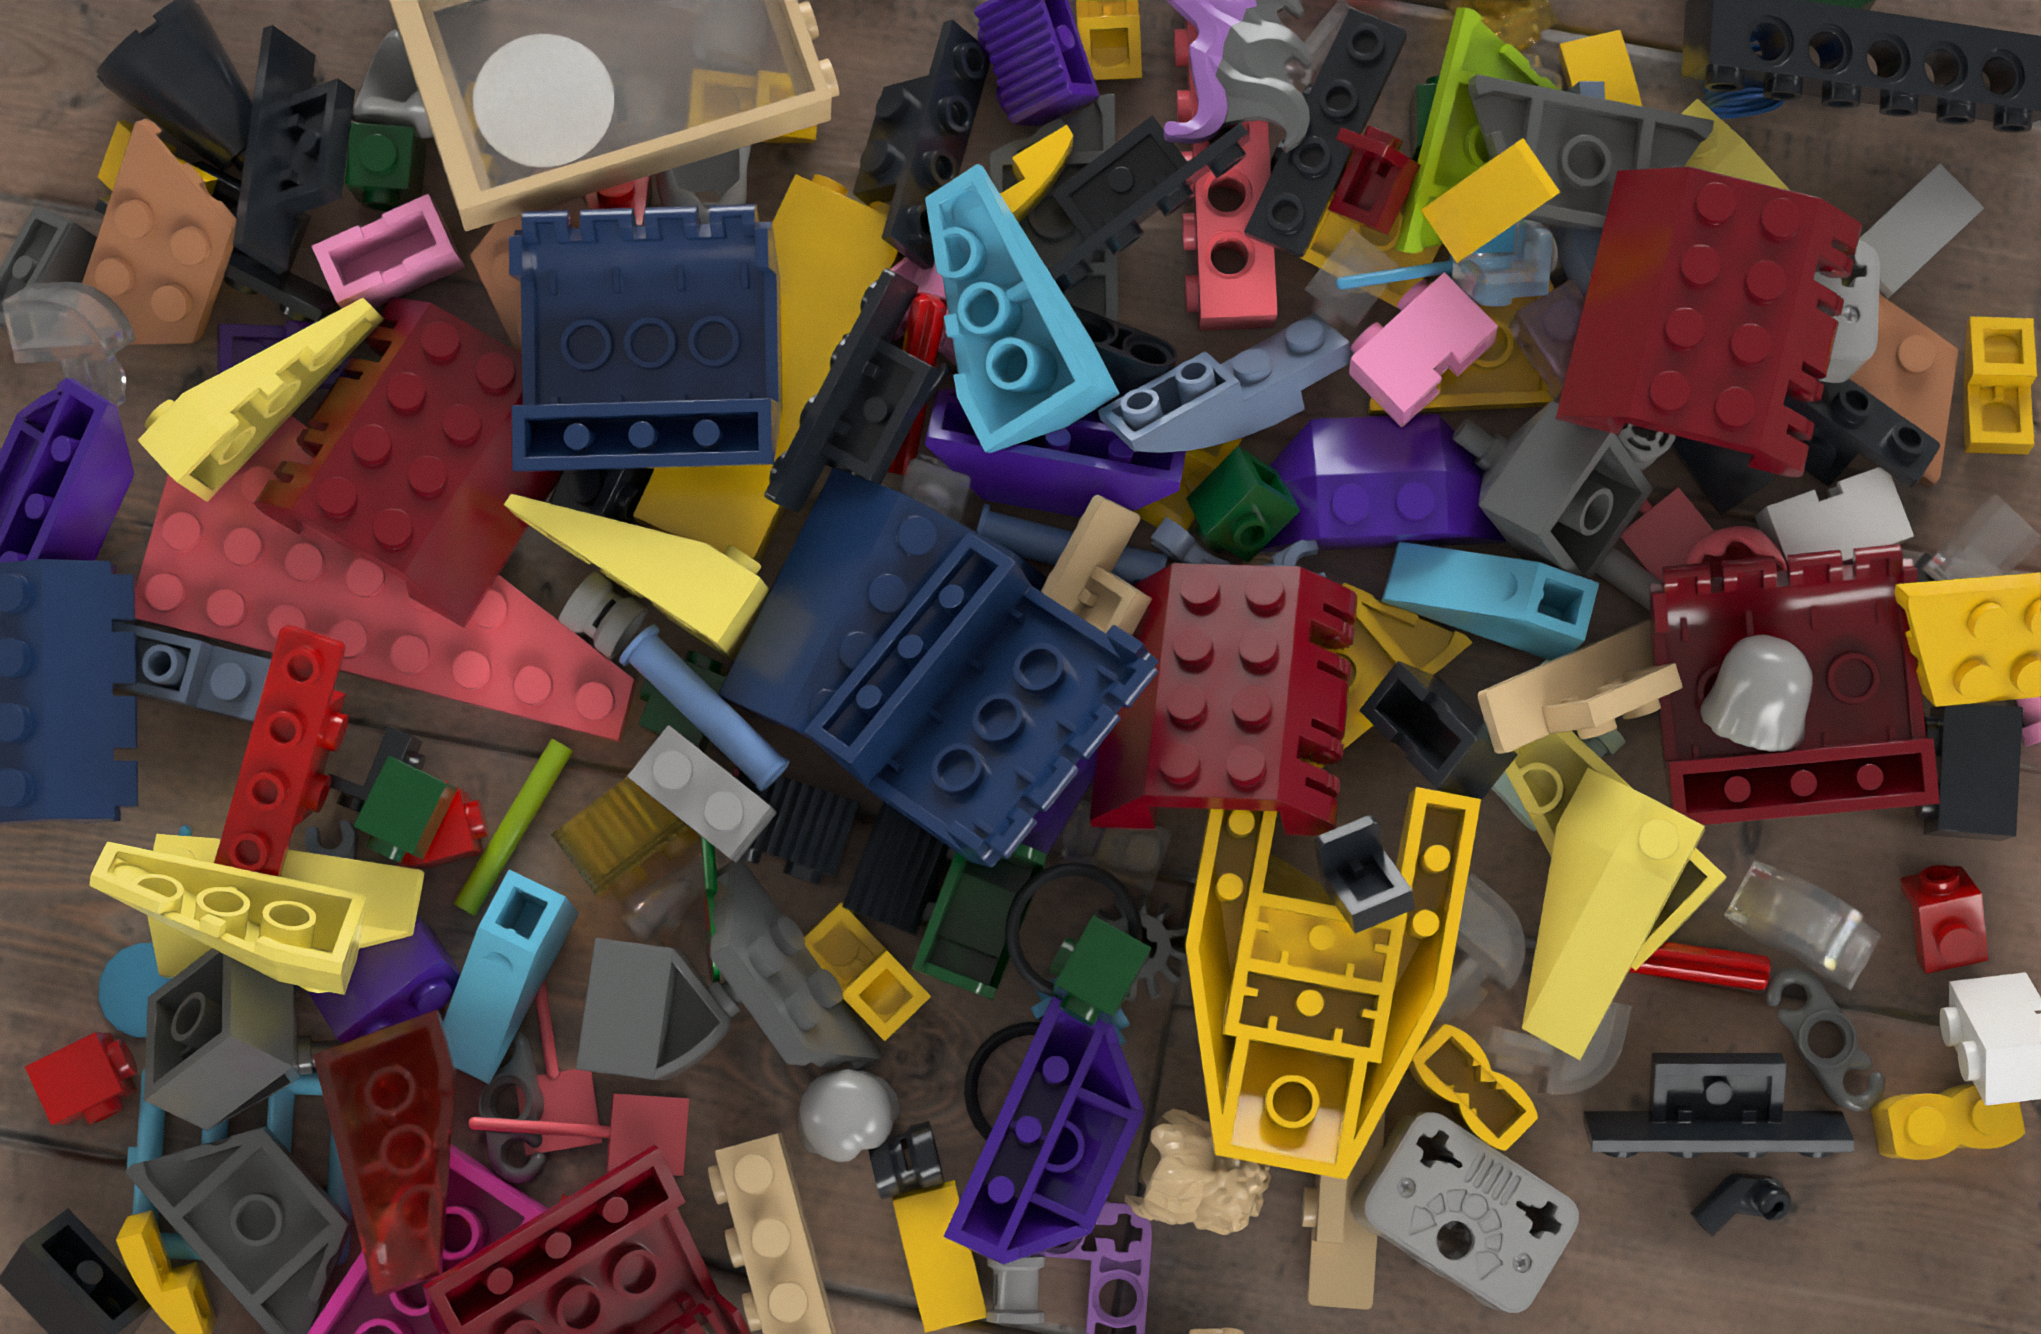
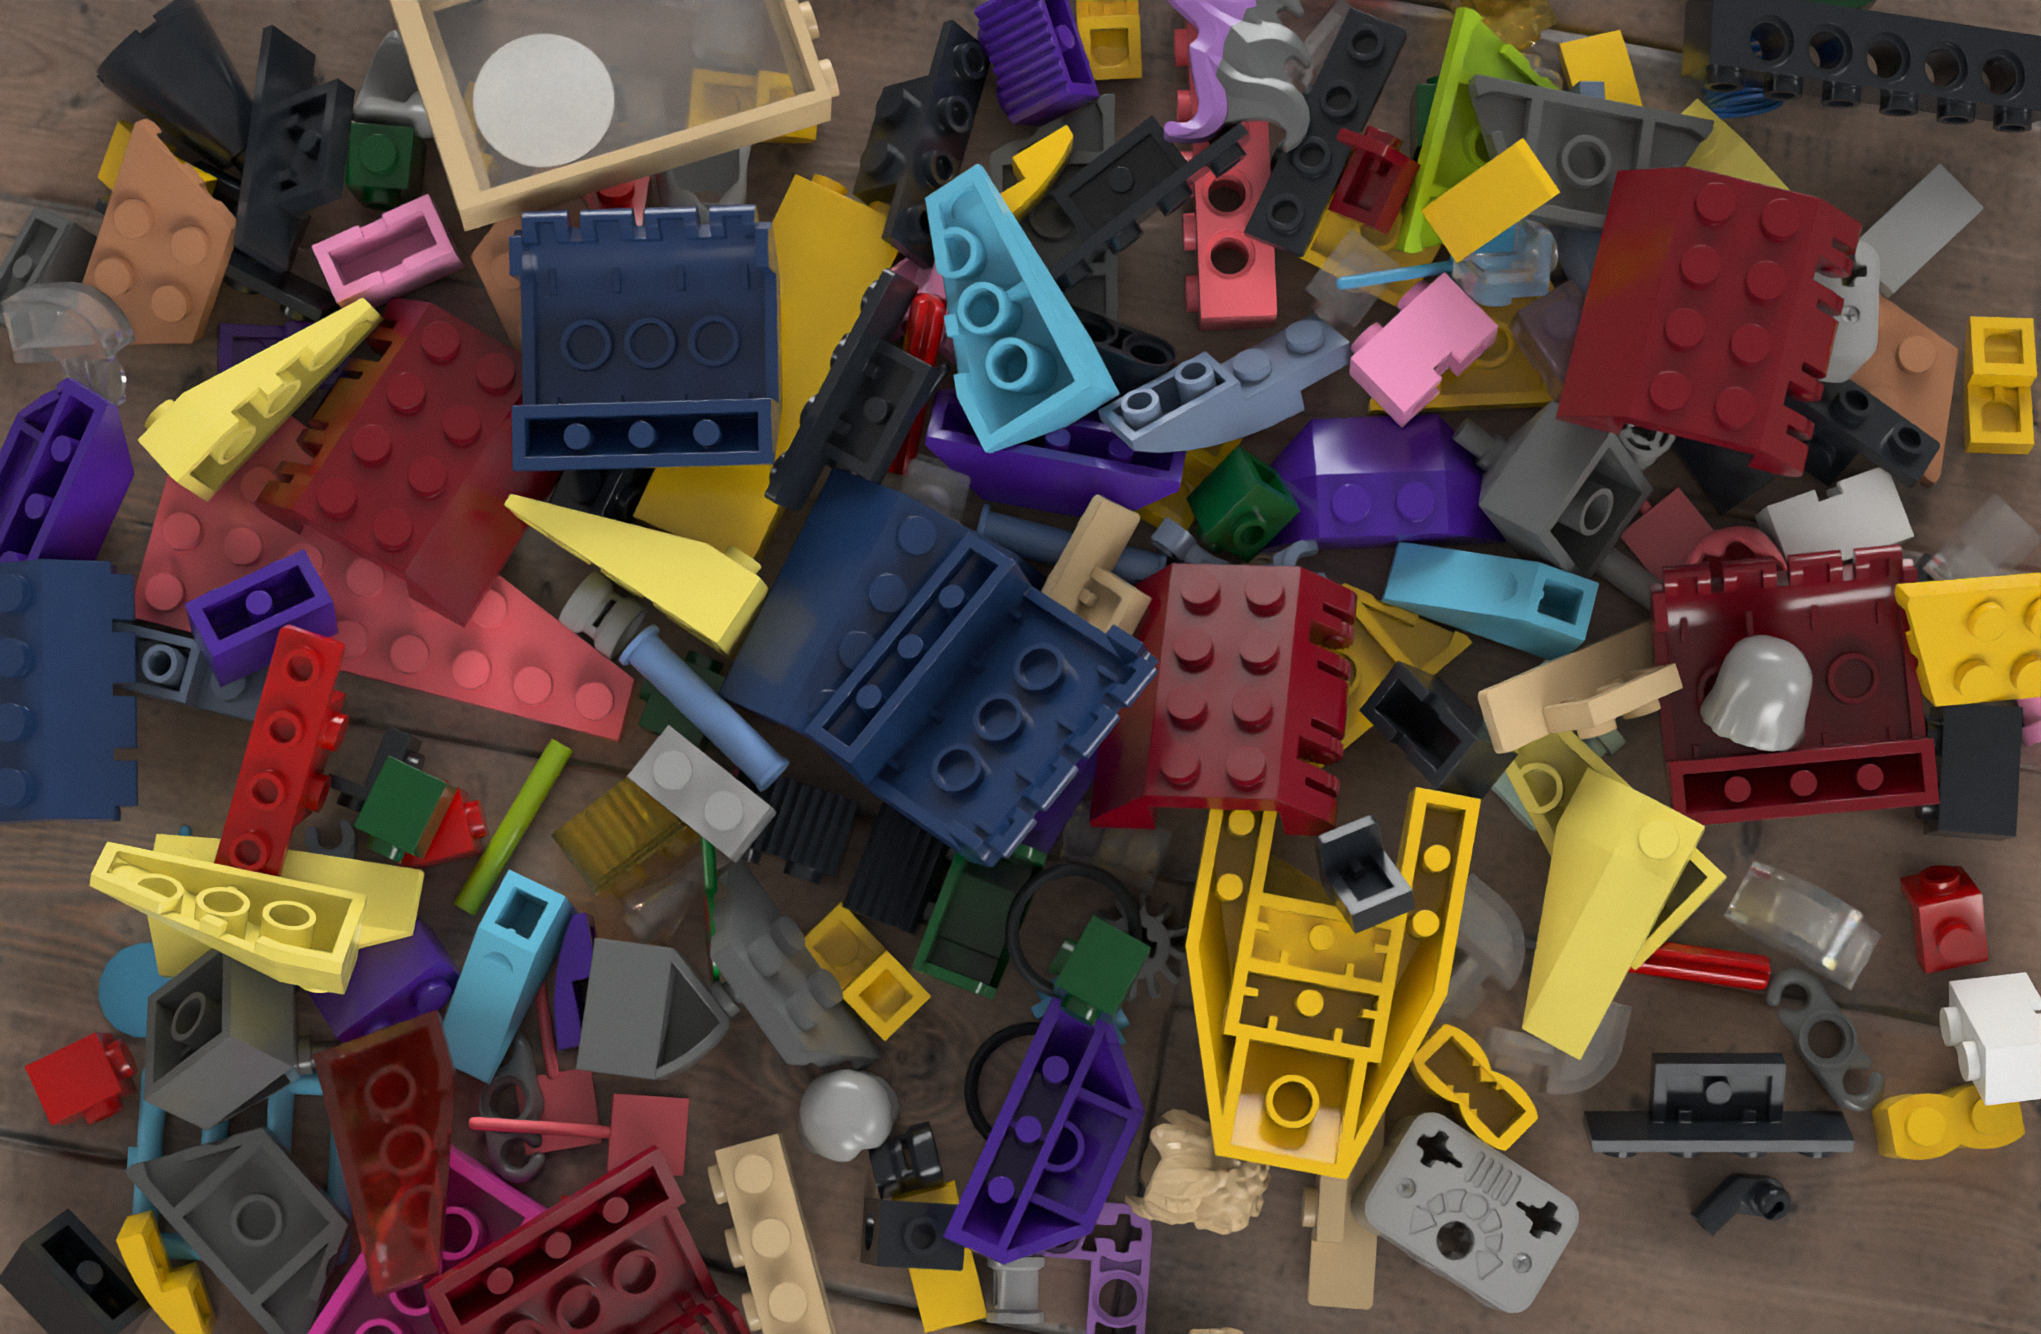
(242, 619): none -> dark purple brick
(573, 969): none -> dark purple slope
(909, 1235): none -> black bracket

